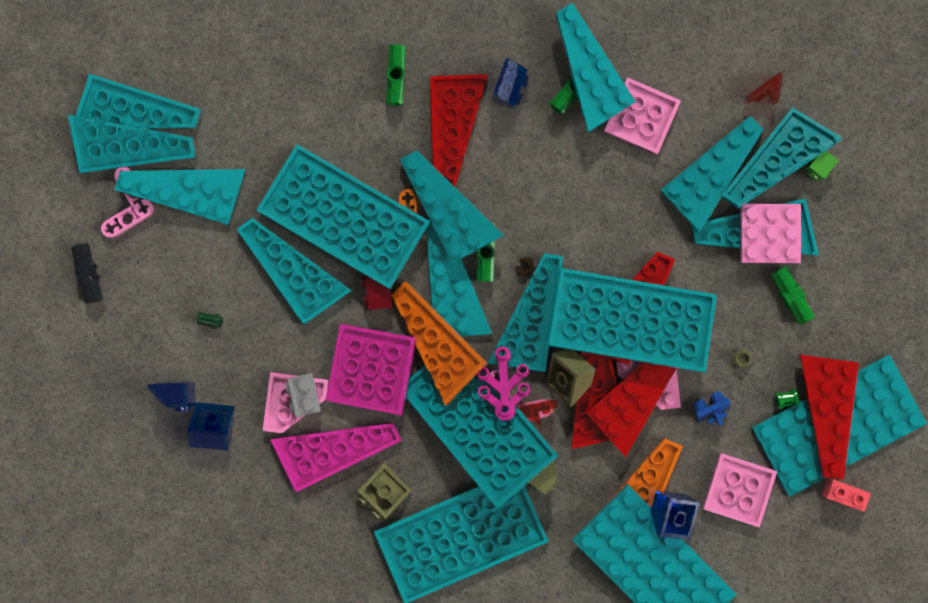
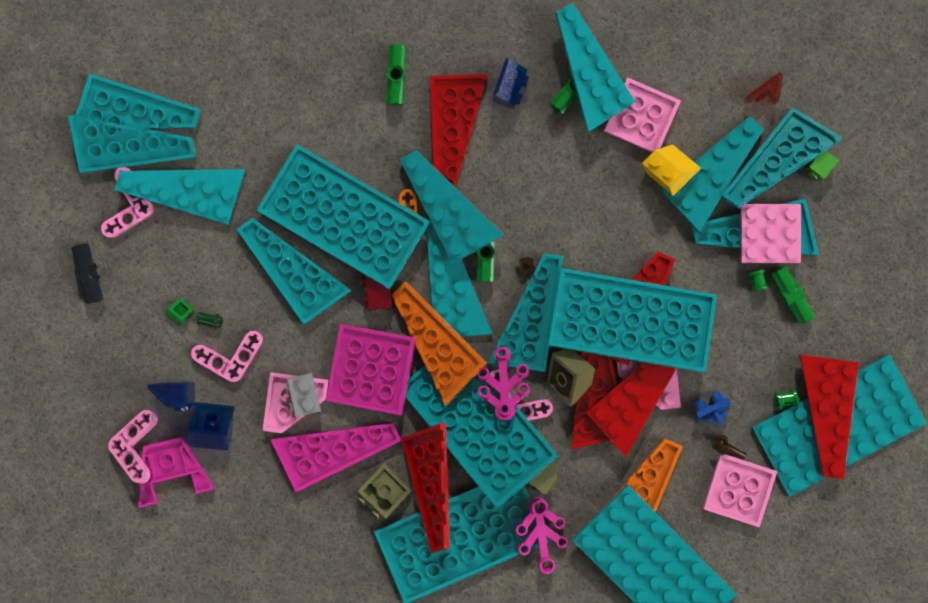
(127, 444): none -> bright pink beam
(168, 461): none -> dark pink wing
(179, 311): none -> green slope
(229, 364): none -> bright pink beam
(428, 469): none -> red wing
(532, 410): clear red slope -> none
(541, 531): none -> dark pink plant
(670, 168): none -> yellow slope
(674, 514): clear blue slope -> none
(722, 447): none -> dark brown bar
(742, 358): olive plate -> none
(758, 280): none -> green bush
(846, 494): coral brick -> none

